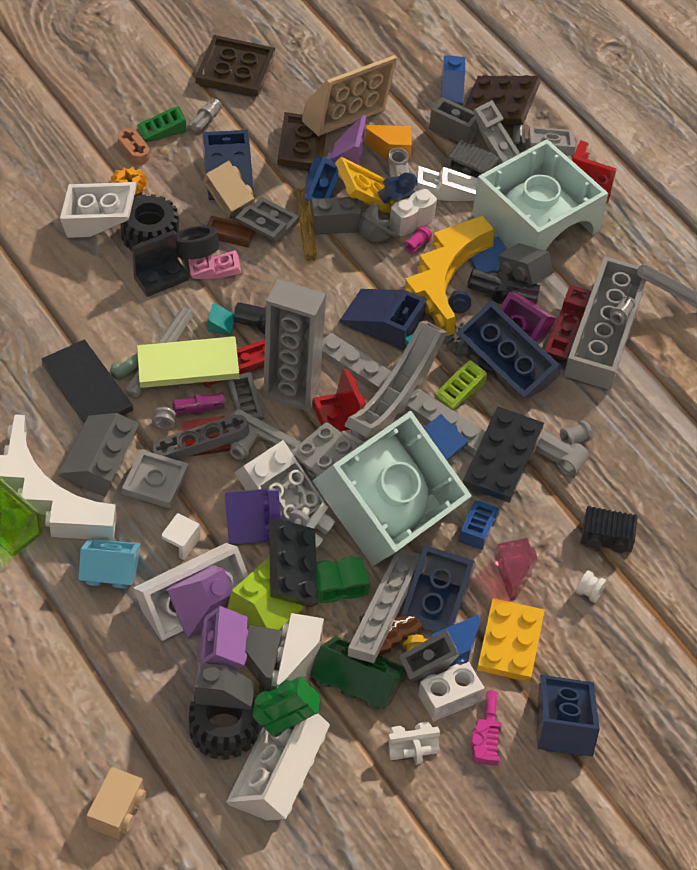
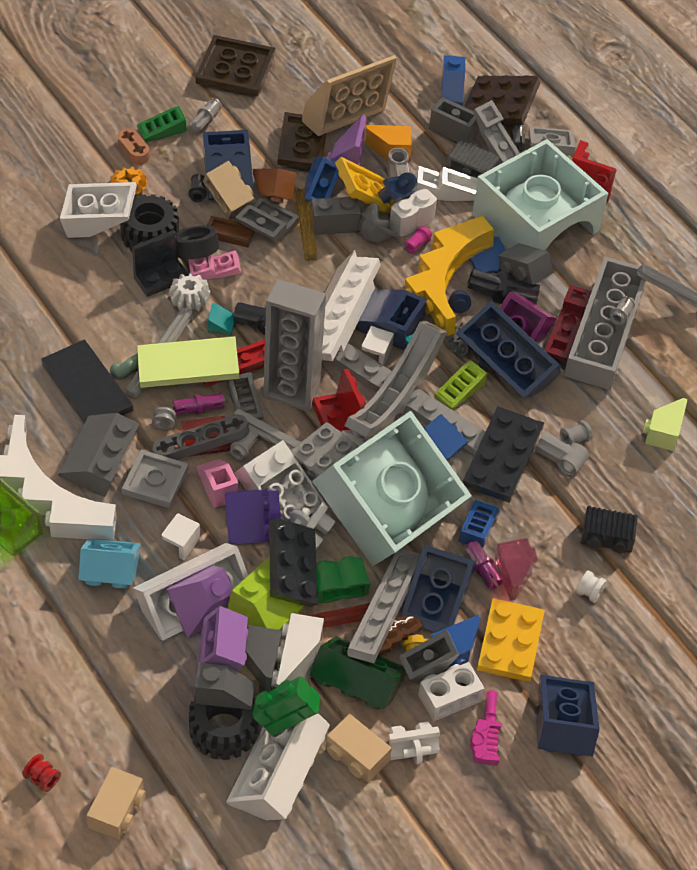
(41, 773): none -> red bush
(189, 292): none -> white gear
(197, 192): none -> black pin
(217, 480): none -> bright pink slope
(275, 184): none -> dark orange slope
(342, 615): none -> clear red axle
(346, 301): none -> white slope
(358, 748): none -> tan brick
(378, 343): none -> white panel
(484, 564): none -> magenta axle
(665, 425): none -> yellowish green slope

